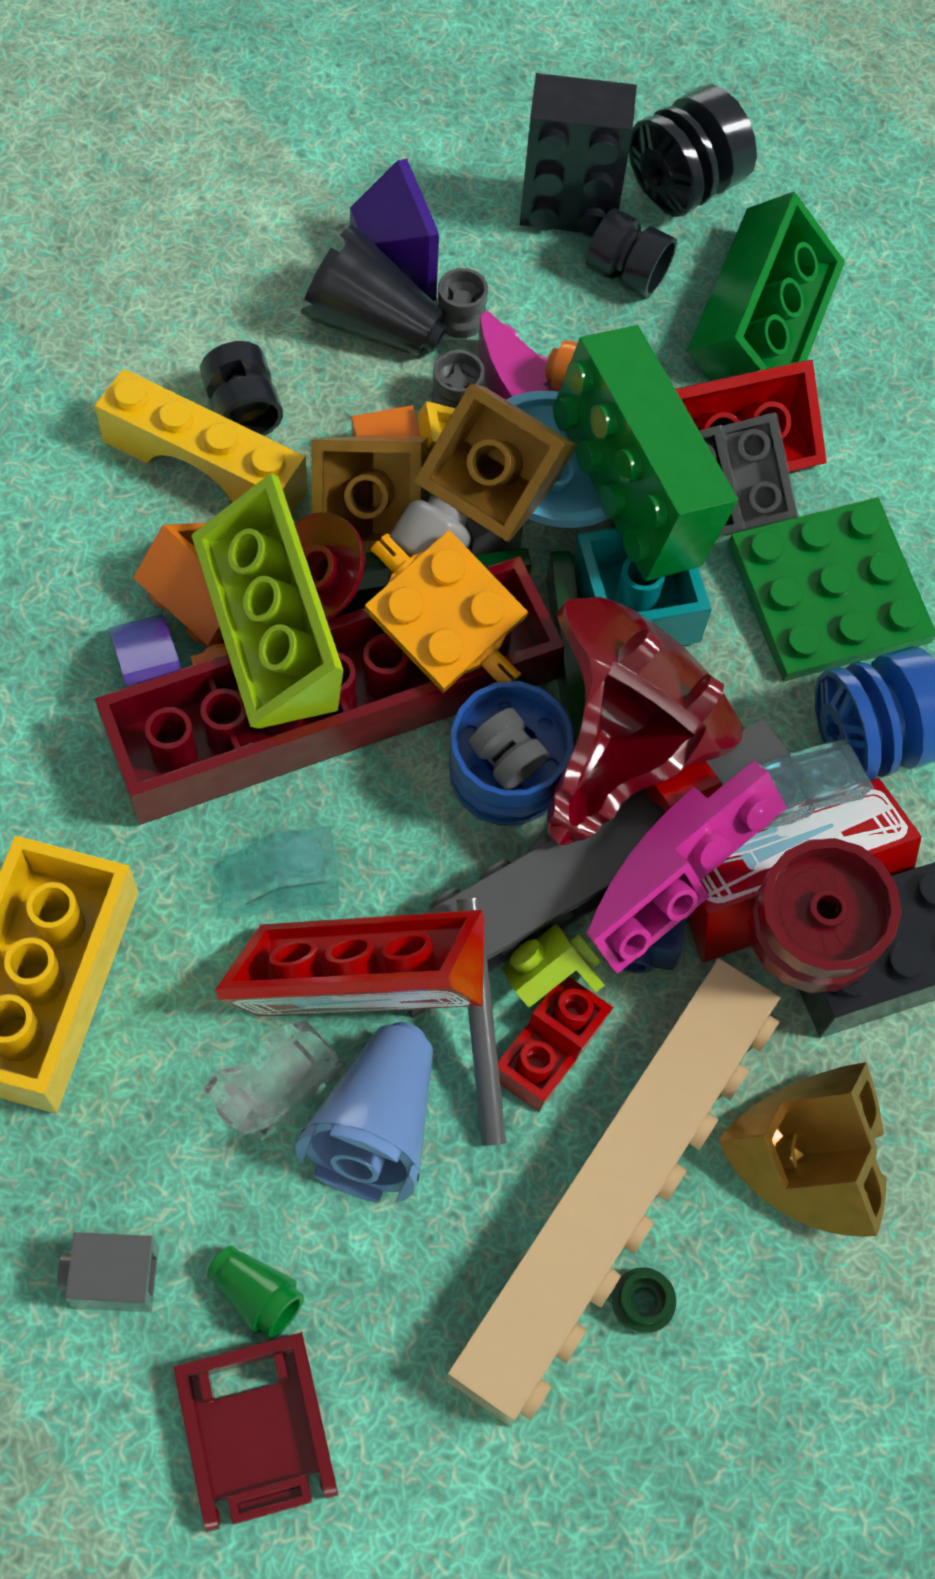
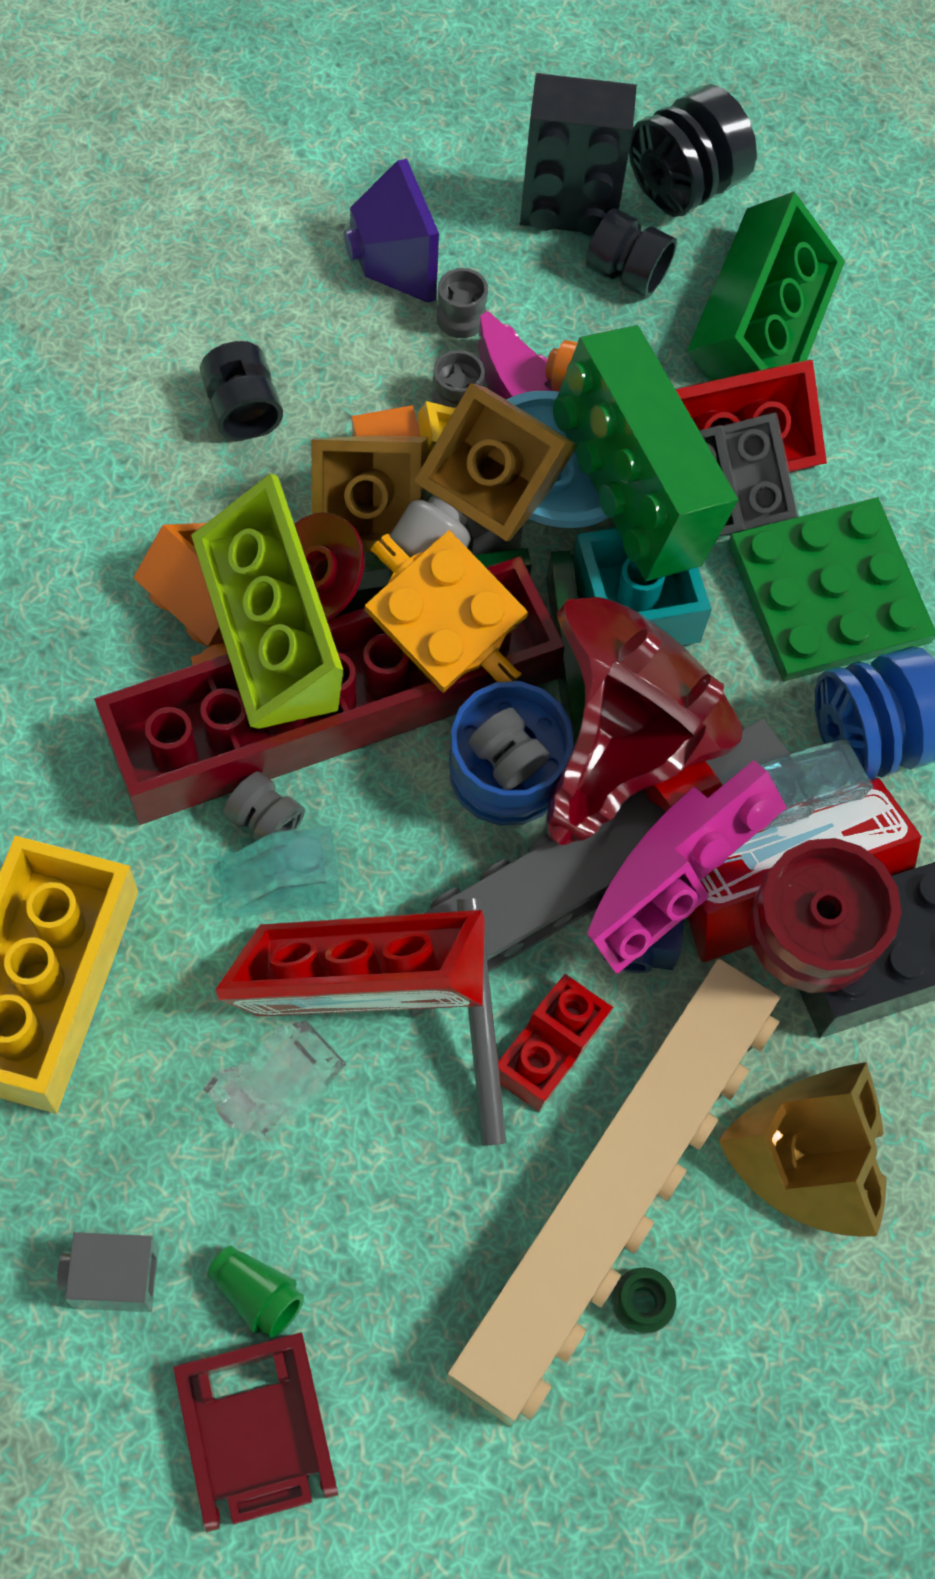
(144, 649): dark purple slope -> none
(158, 422): yellow arch -> none
(261, 808): none -> dark grey wheel
(372, 298): black cone -> none
(374, 1118): medium blue cone -> none
(547, 961): lime bracket -> none

